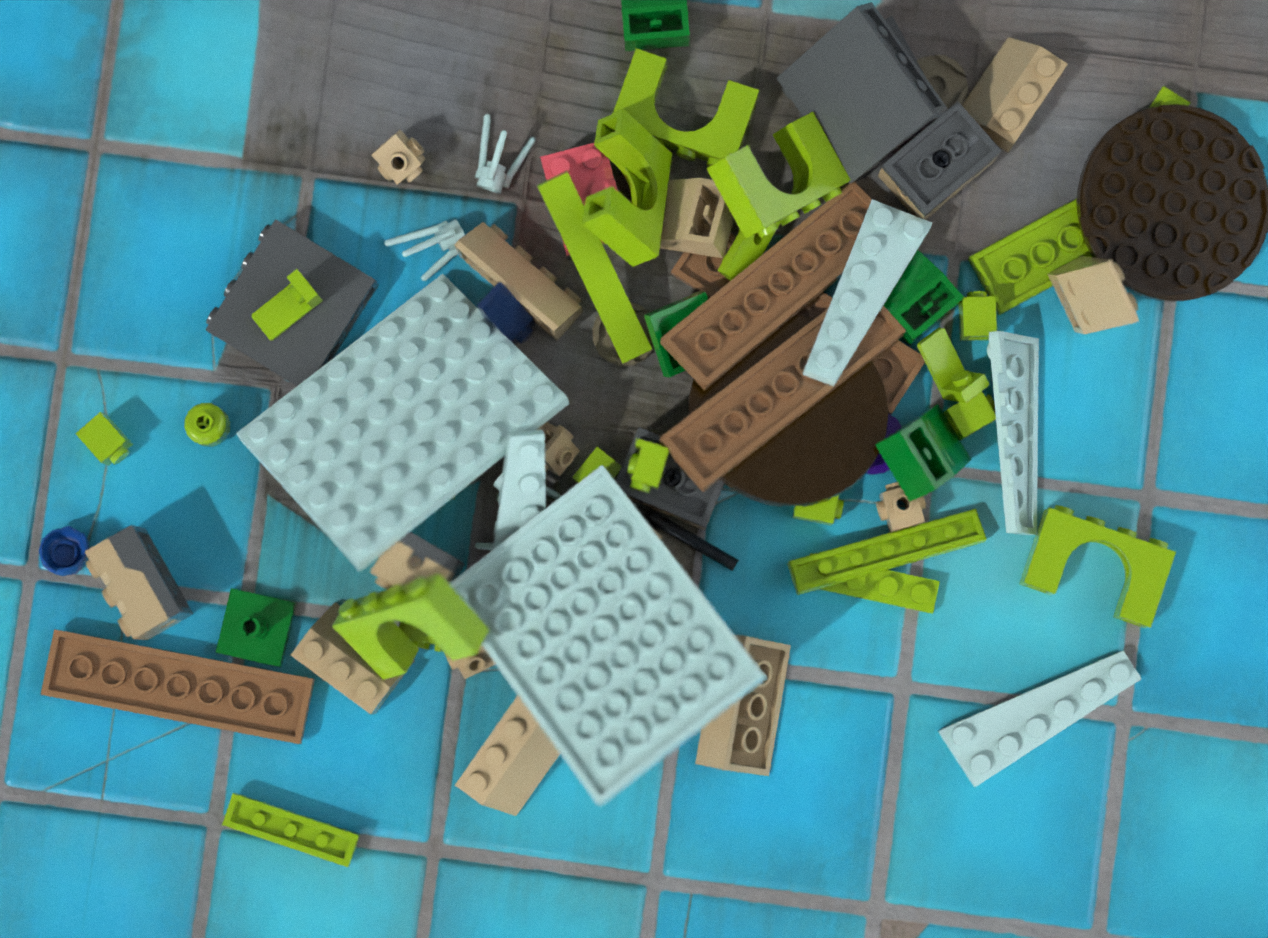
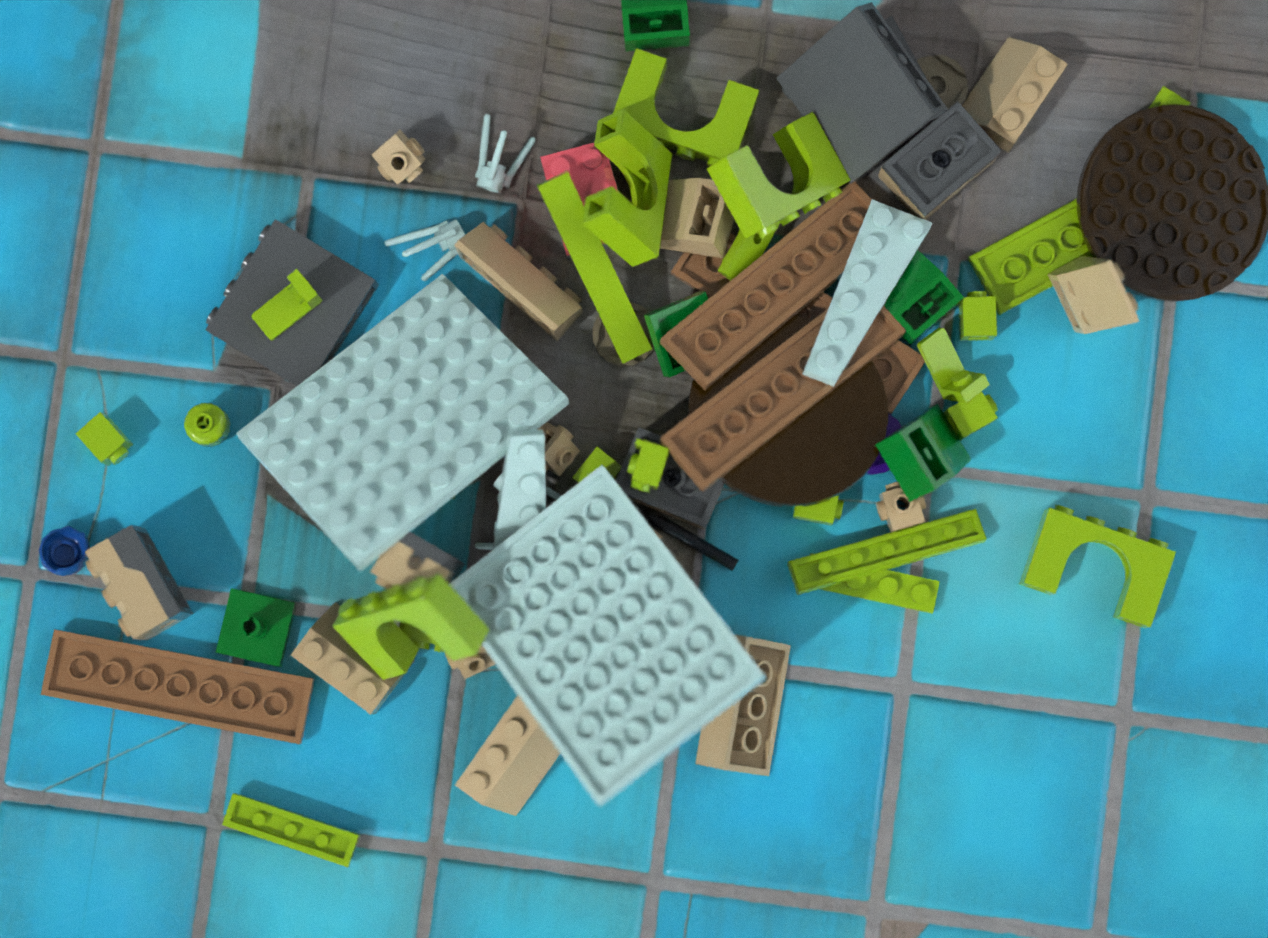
(506, 314): dark blue slope -> none
(1016, 408): light aqua wing -> none
(1017, 726): light aqua wing -> none

